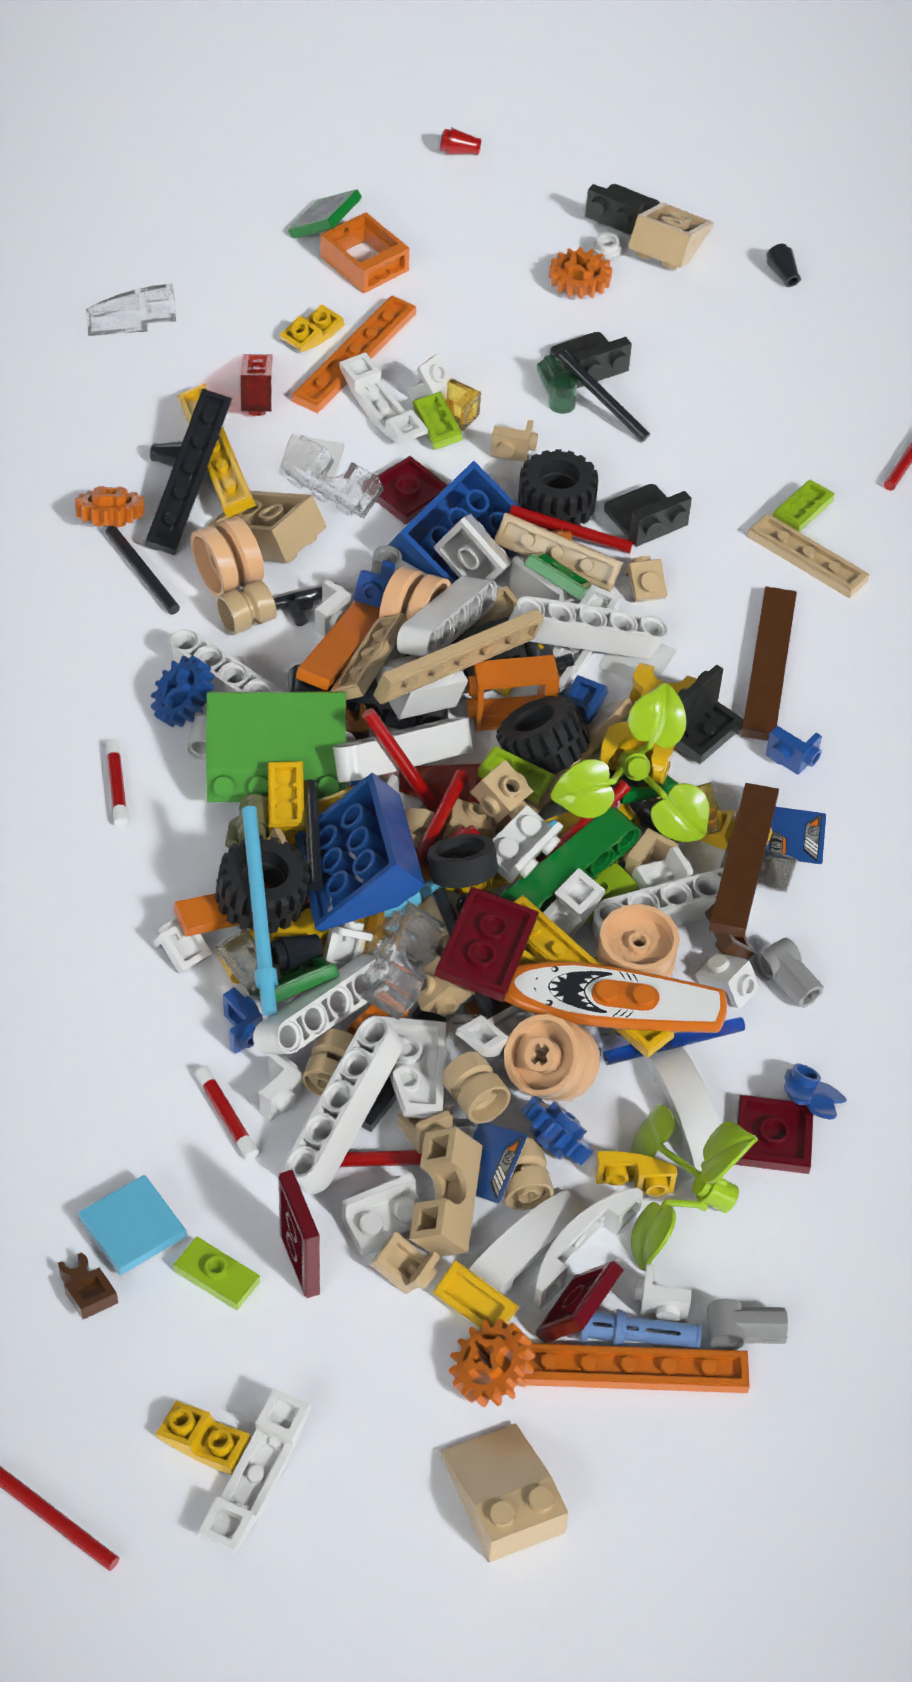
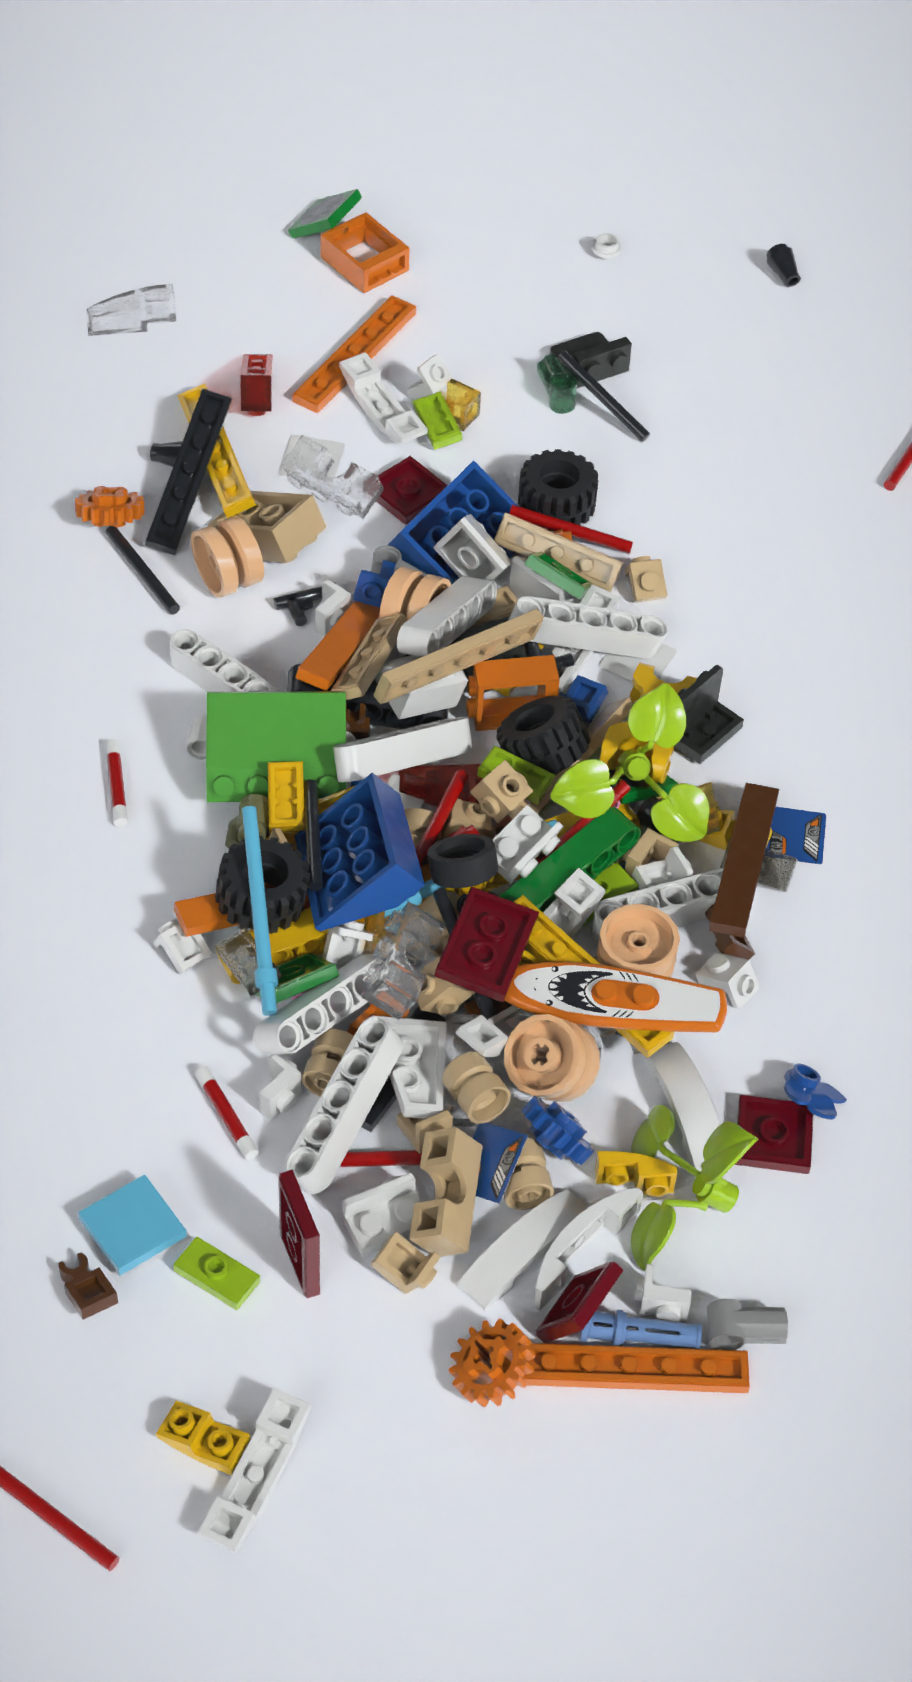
(182, 691): blue gear -> none
(242, 608): tan wheel -> none
(244, 1016): blue bracket -> none
(294, 950): black cone -> none
(313, 330): yellow slope -> none
(400, 759): red bar -> none
(459, 143): red cone -> none
(474, 1296): yellow tile -> none
(506, 1492): tan slope -> none
(513, 443): tan bracket -> none
(580, 273): orange gear -> none
(616, 206): pearl dark grey bracket -> none
(648, 513): pearl dark grey bracket -> none
(669, 235): tan slope -> none
(680, 1039): clear blue bar -> none
(769, 663): reddish brown tile -> none
(784, 965): light grey piece -> none
(791, 751): blue bracket -> none
(804, 505): lime plate -> none
(808, 555): tan tile -> none

